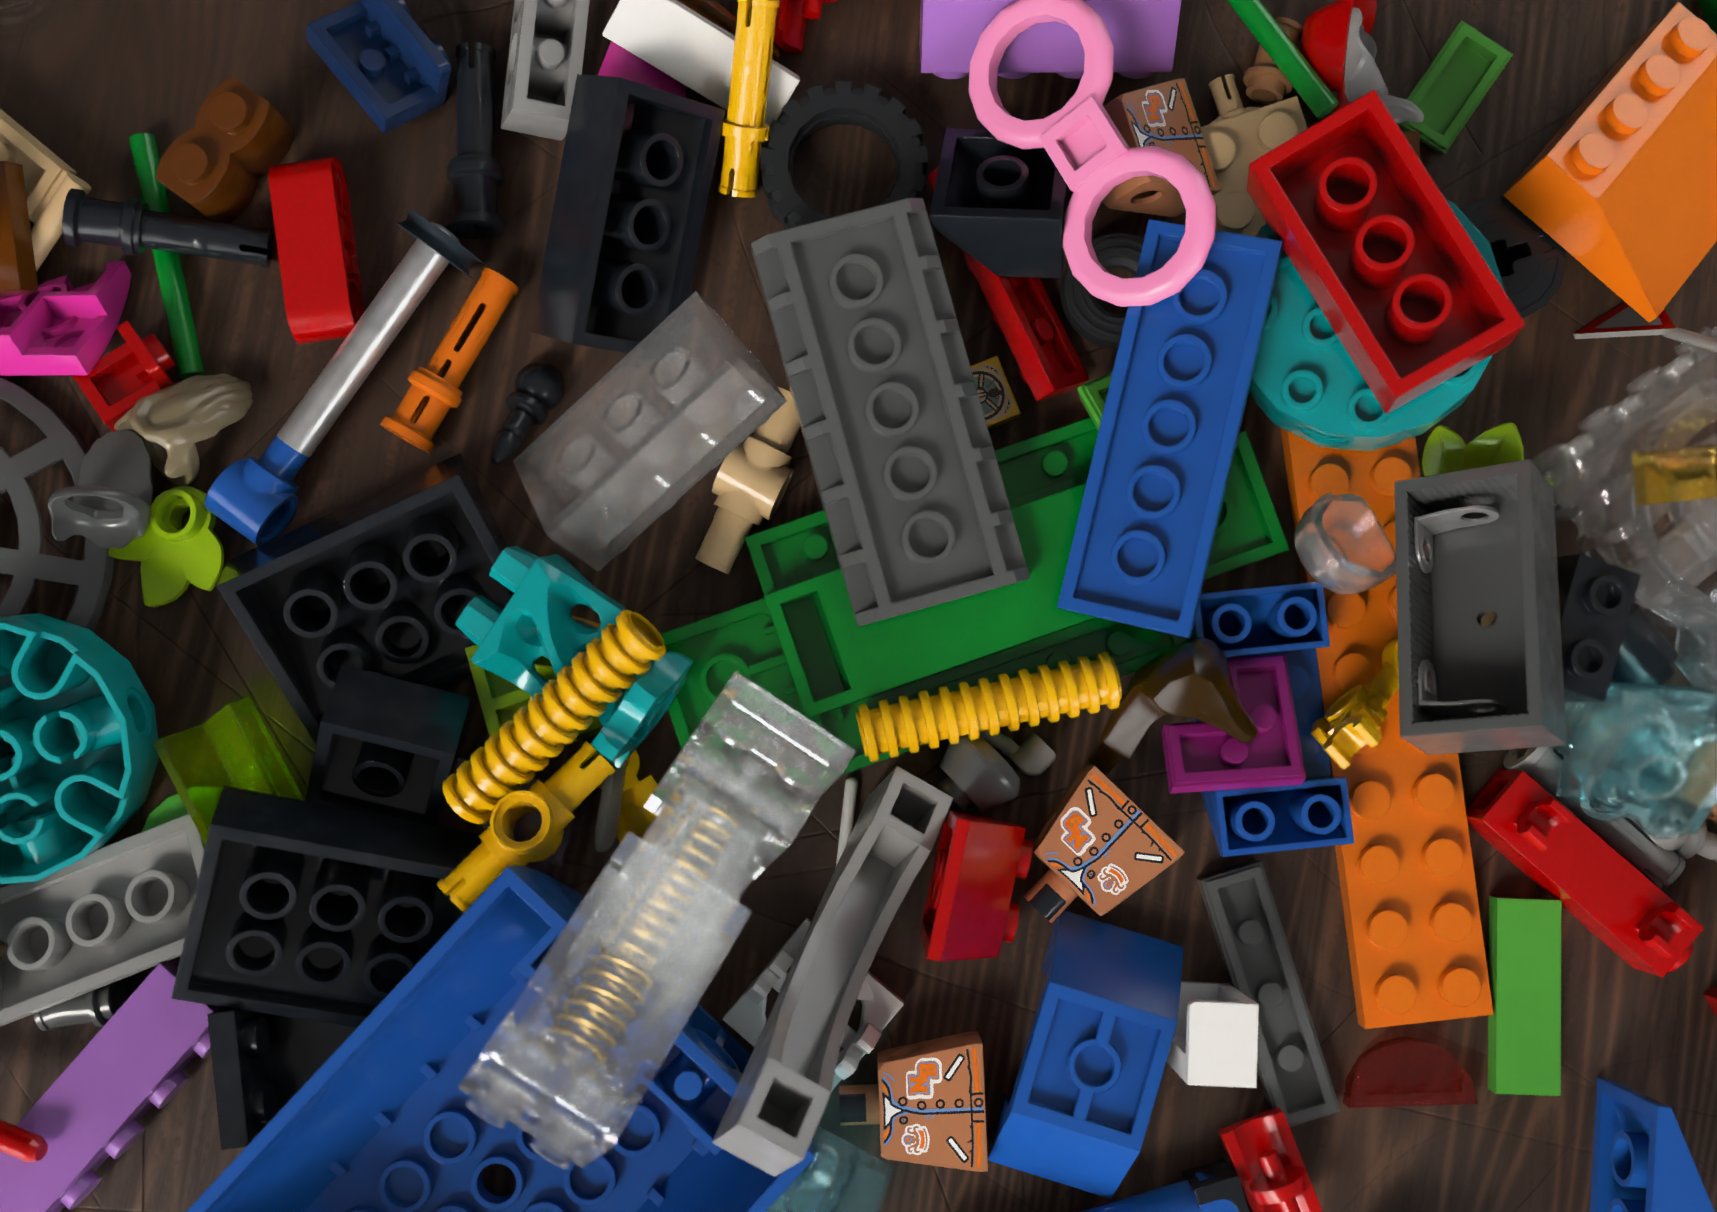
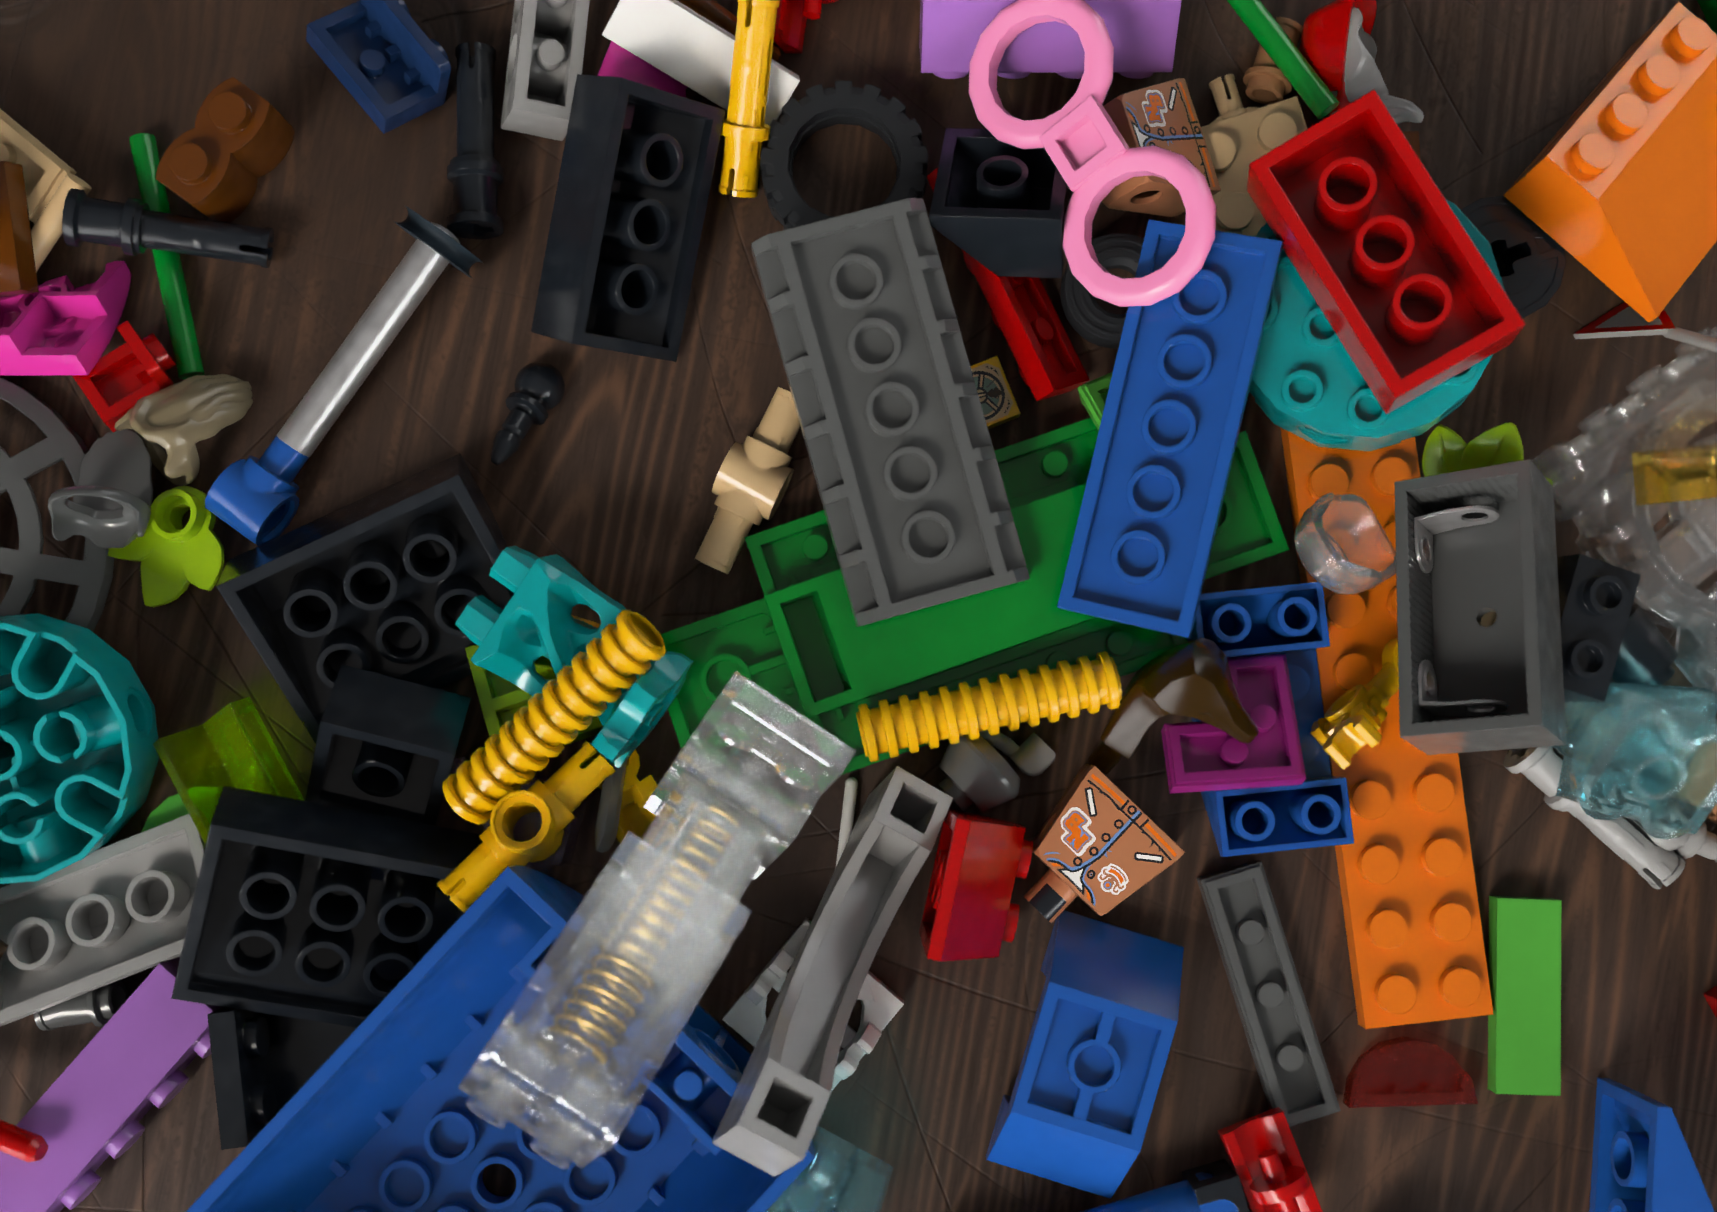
(316, 249): red beam -> none
(493, 295): orange pin -> none
(646, 433): clear slope -> none
(926, 1103): nougat torso -> none
(1215, 1036): white panel -> none
(1455, 85): bright green tile -> none
(1583, 872): red brick -> none

